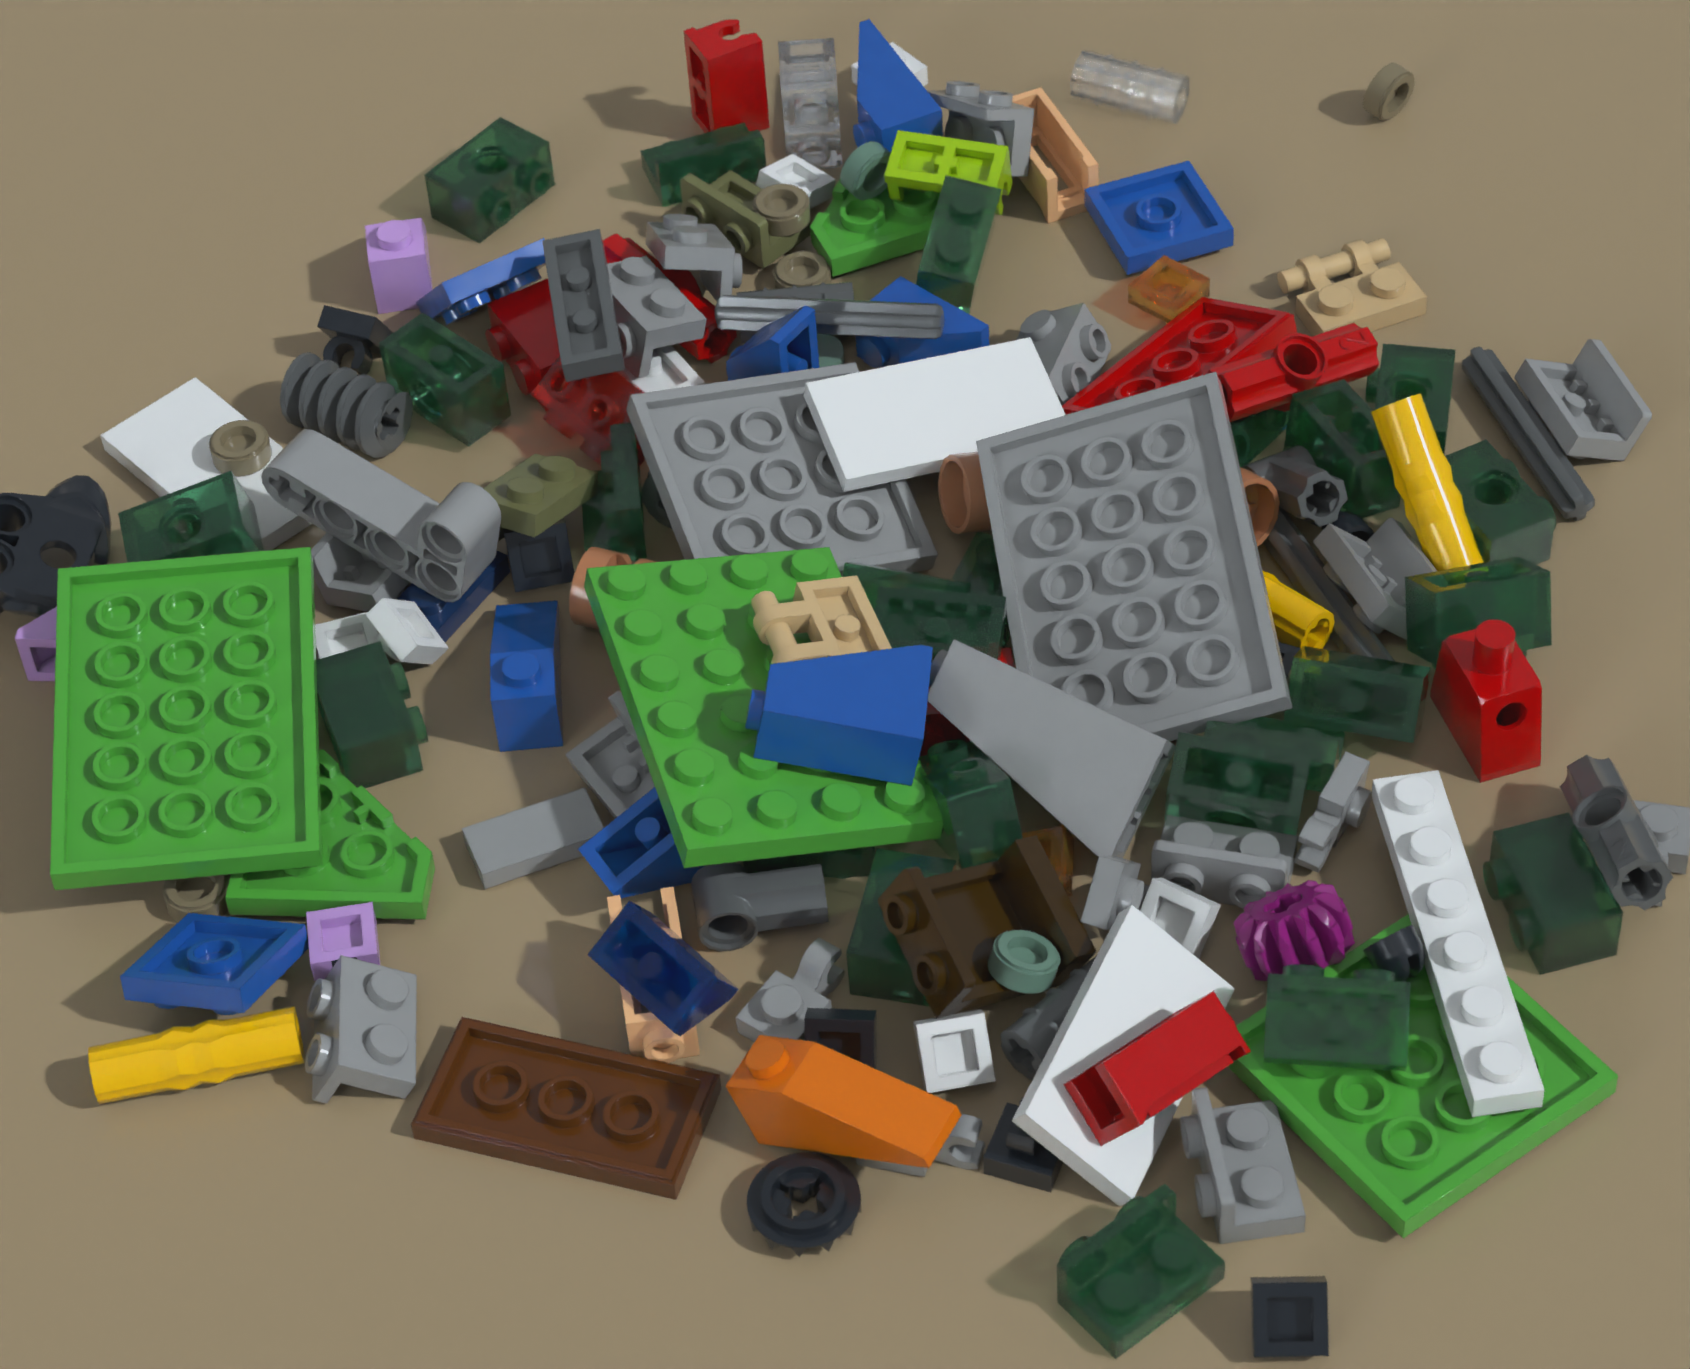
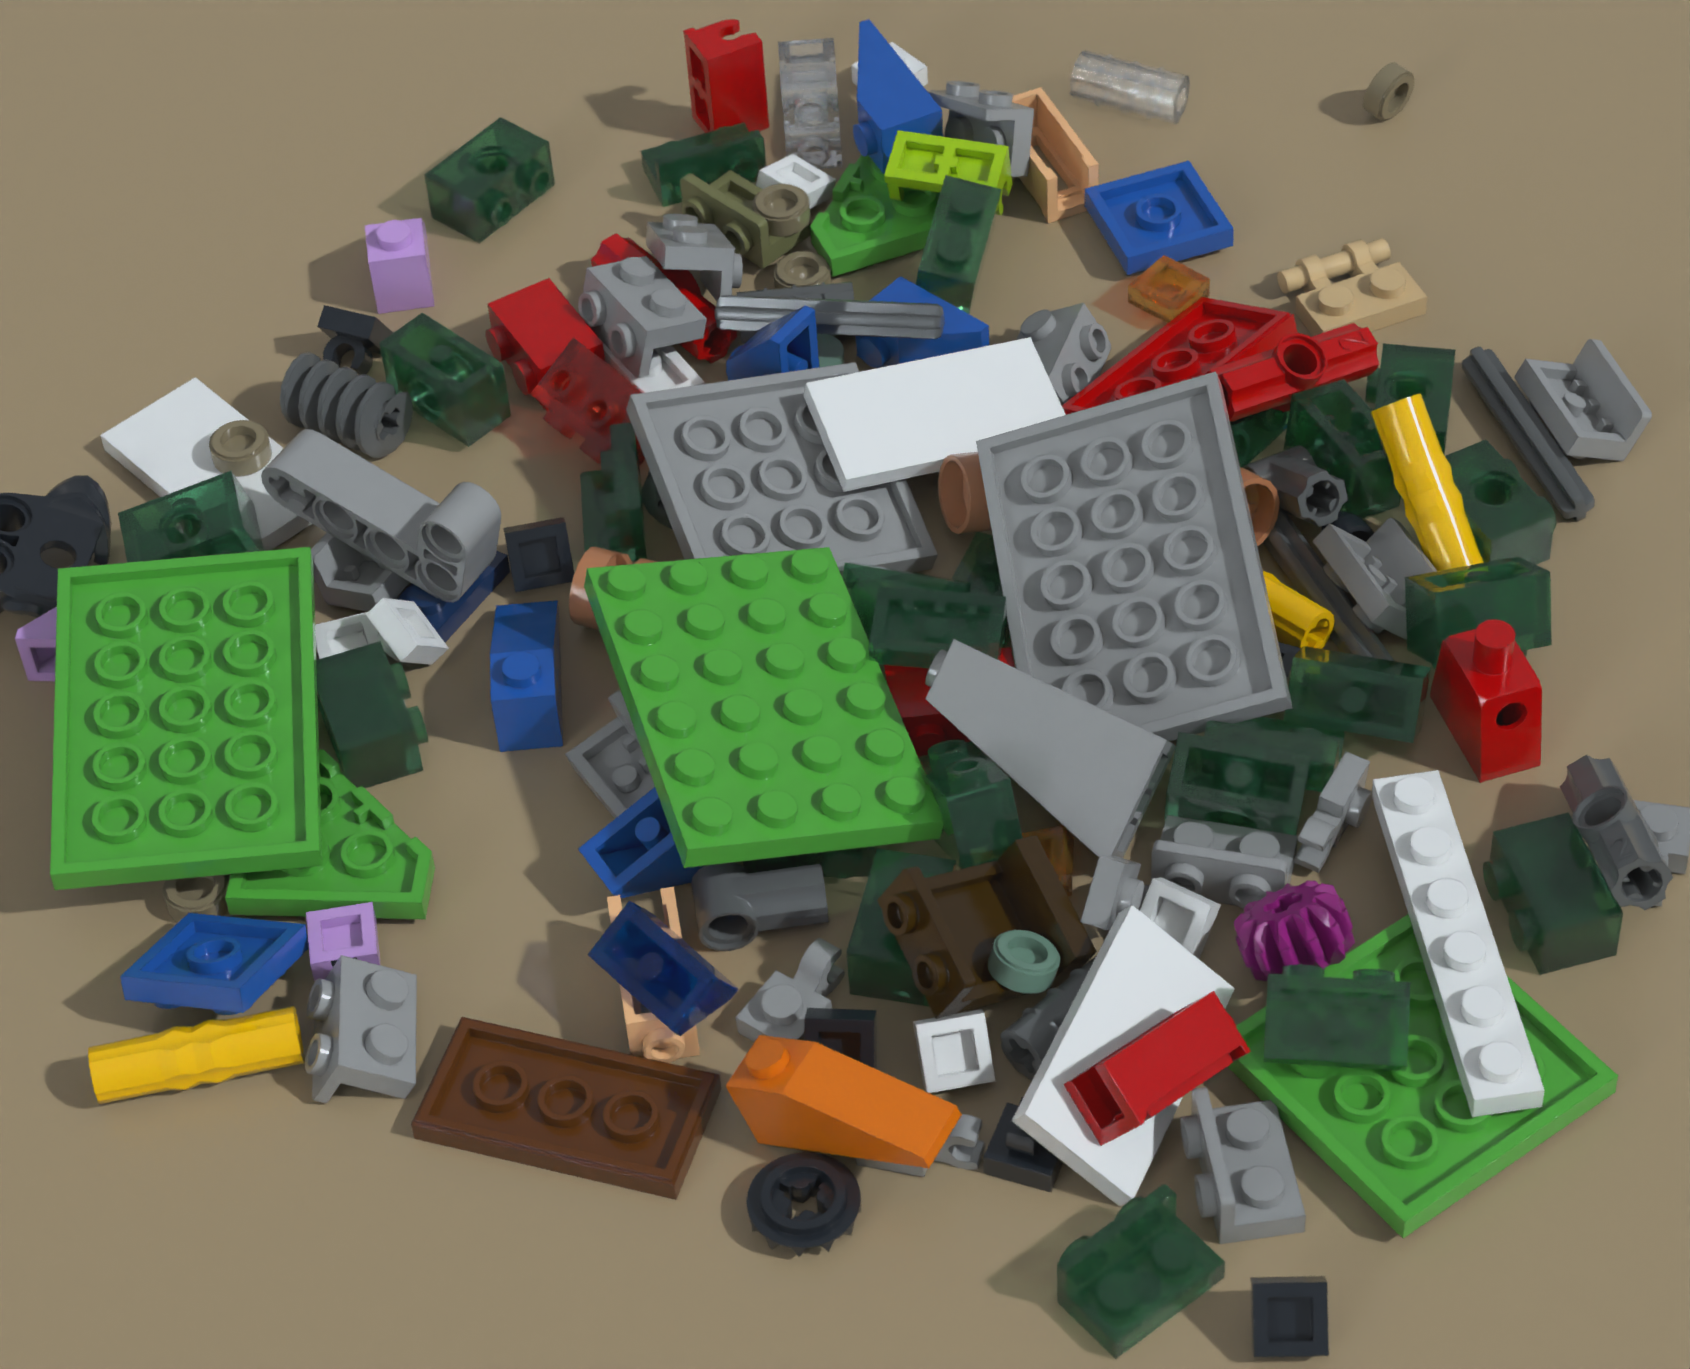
(471, 290): blue plate -> none
(531, 837): light grey tile -> none
(541, 493): olive bracket -> none
(583, 305): dark grey plate -> none
(829, 610): tan plate -> none
(846, 713): blue slope -> none
(865, 171): sand green tile -> none
(1398, 953): black hinge -> none

